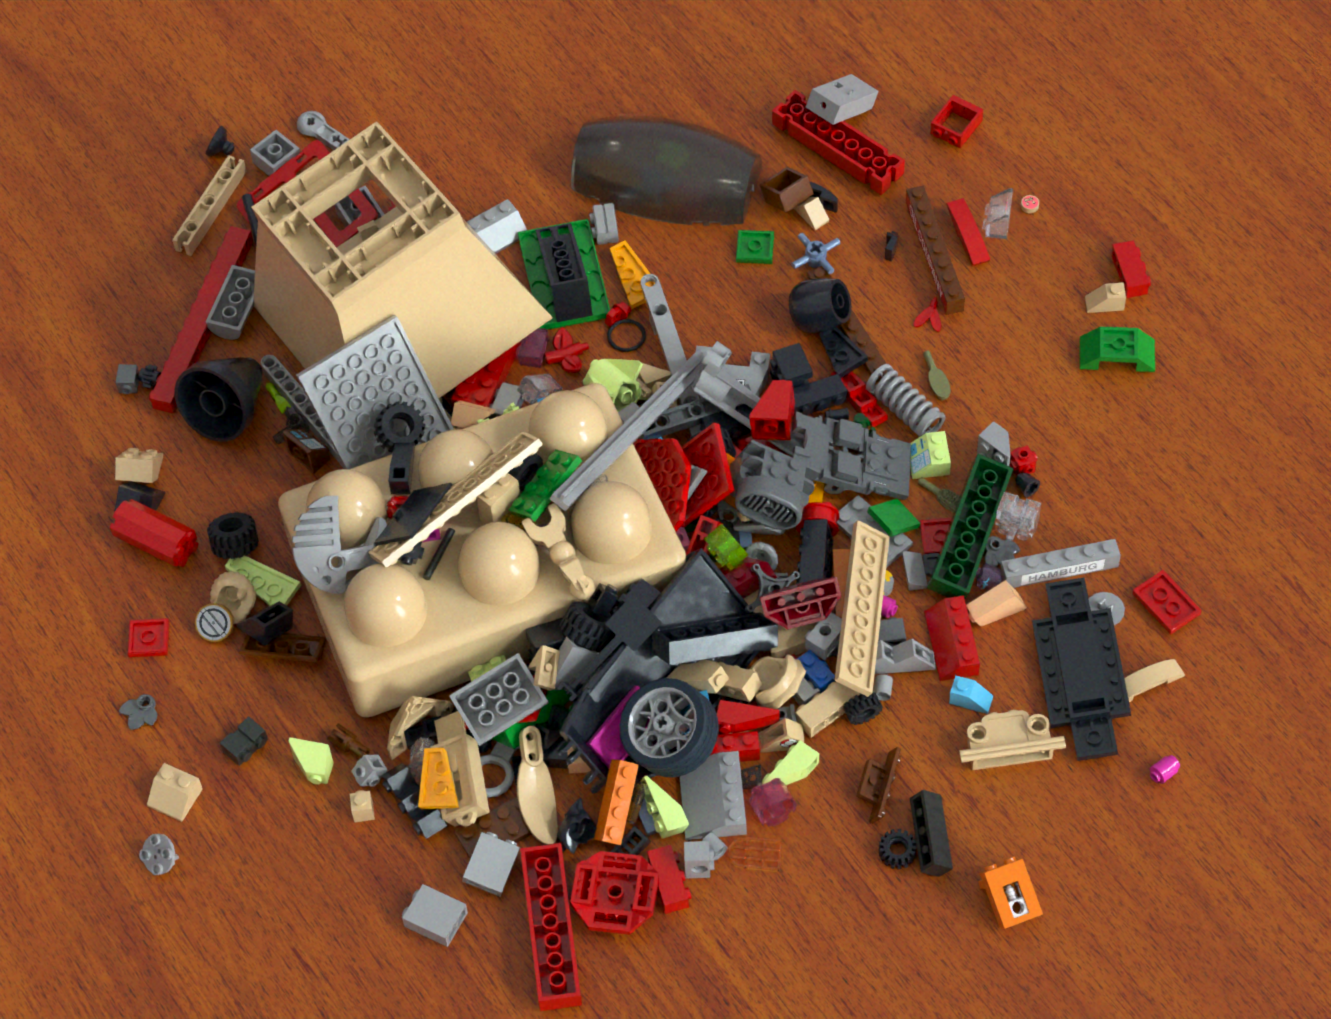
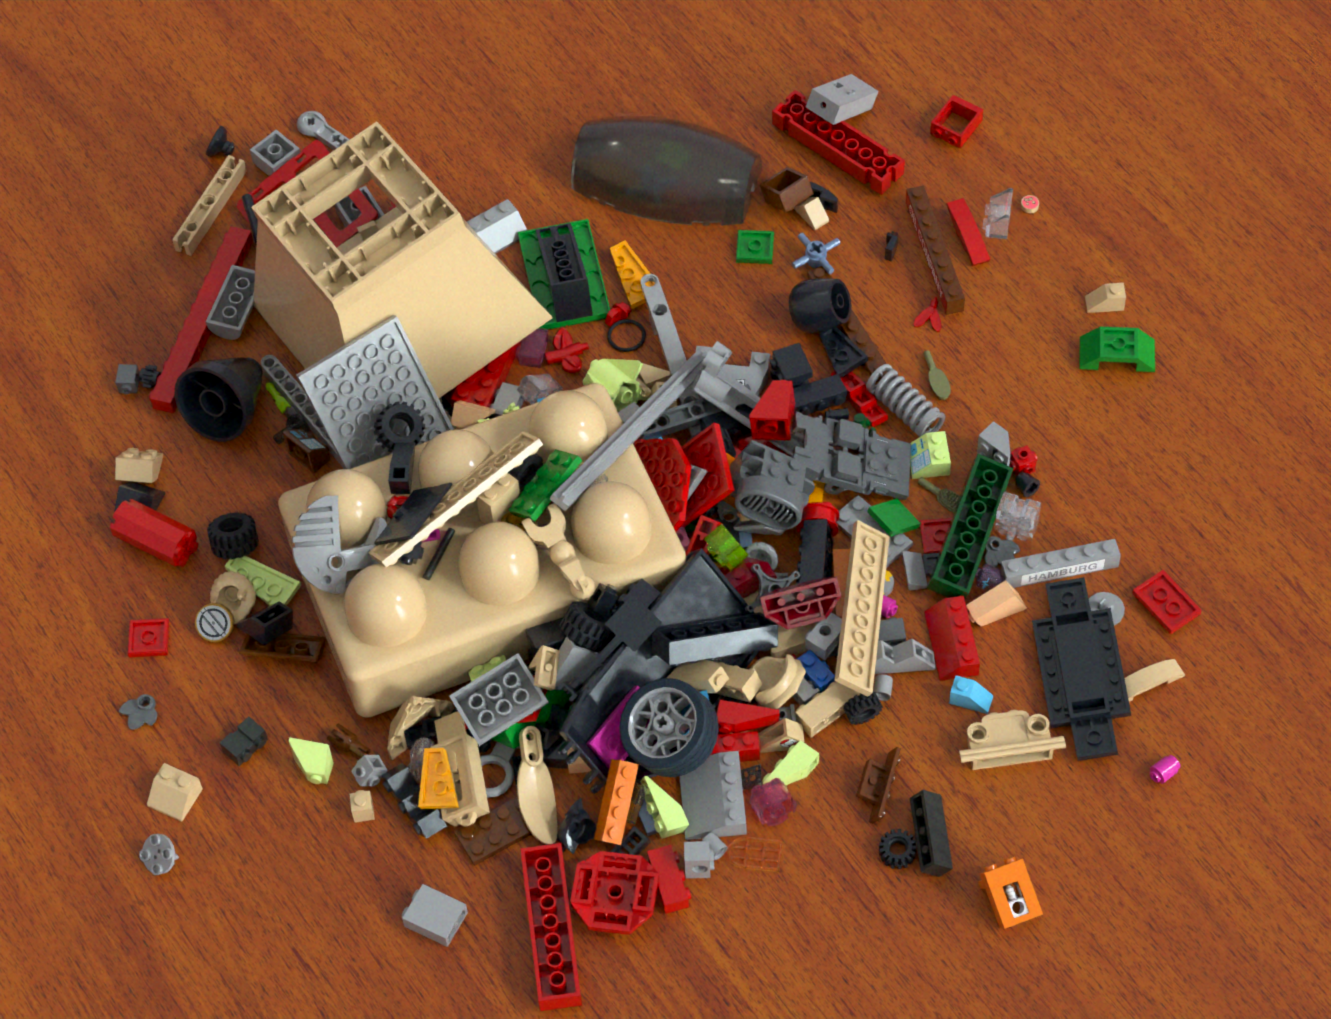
(491, 863): light grey brick -> none
(605, 223): light grey brick -> none
(1130, 268): red brick -> none

